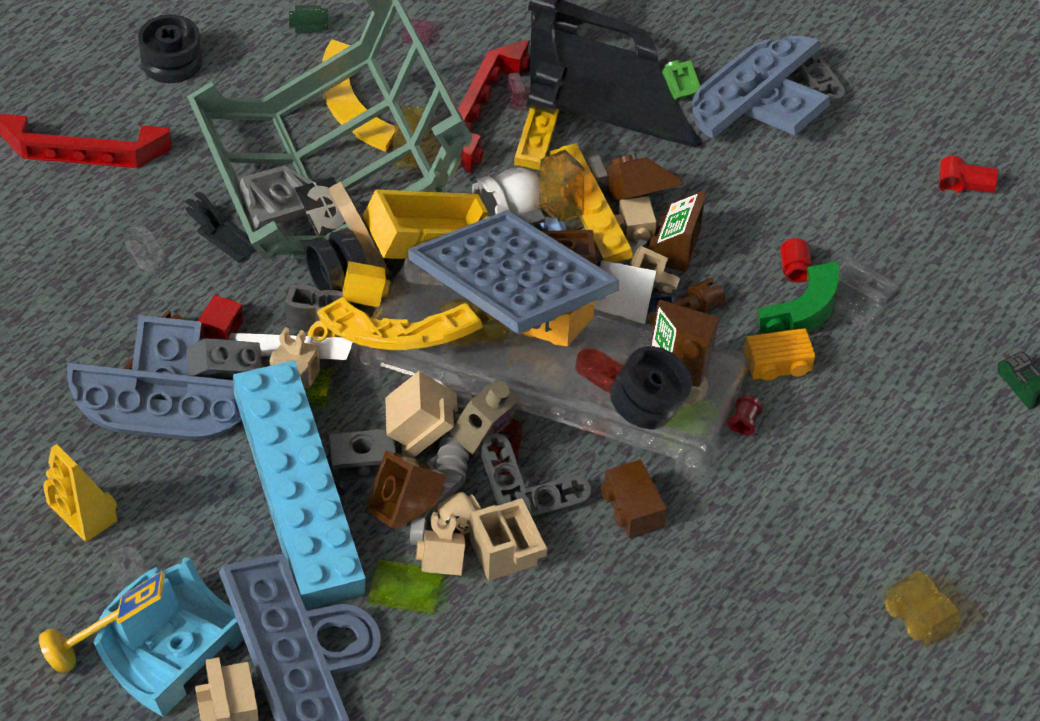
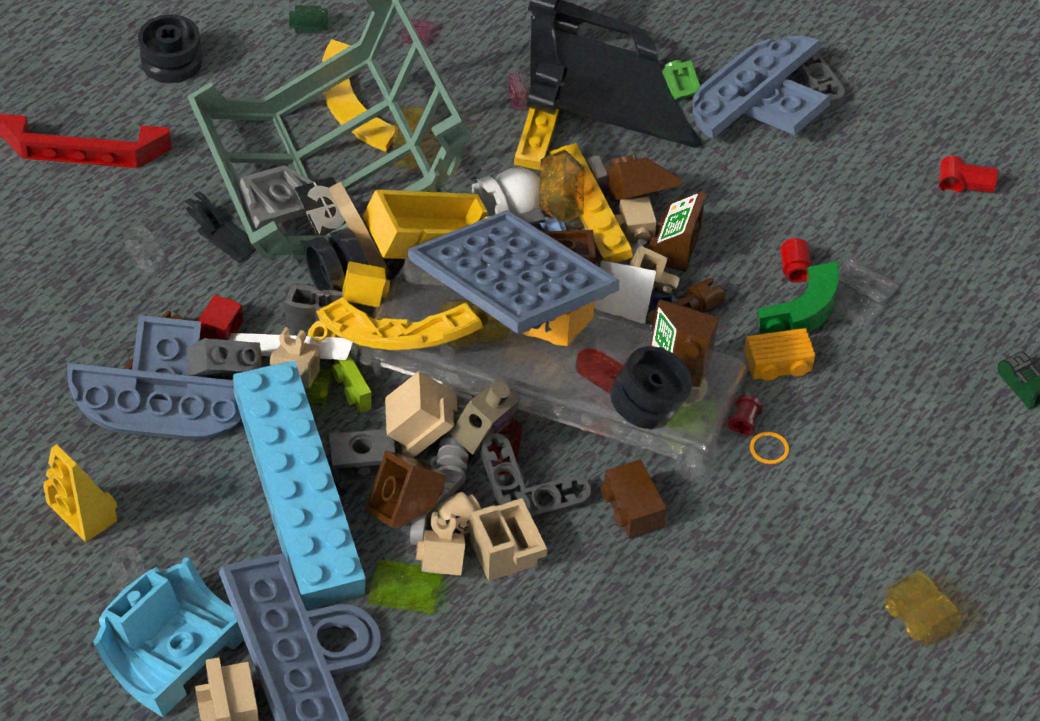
(59, 649): yellow piece -> none
(355, 388): none -> lime plate
(497, 61): red slope -> none
(764, 460): none -> light orange piece

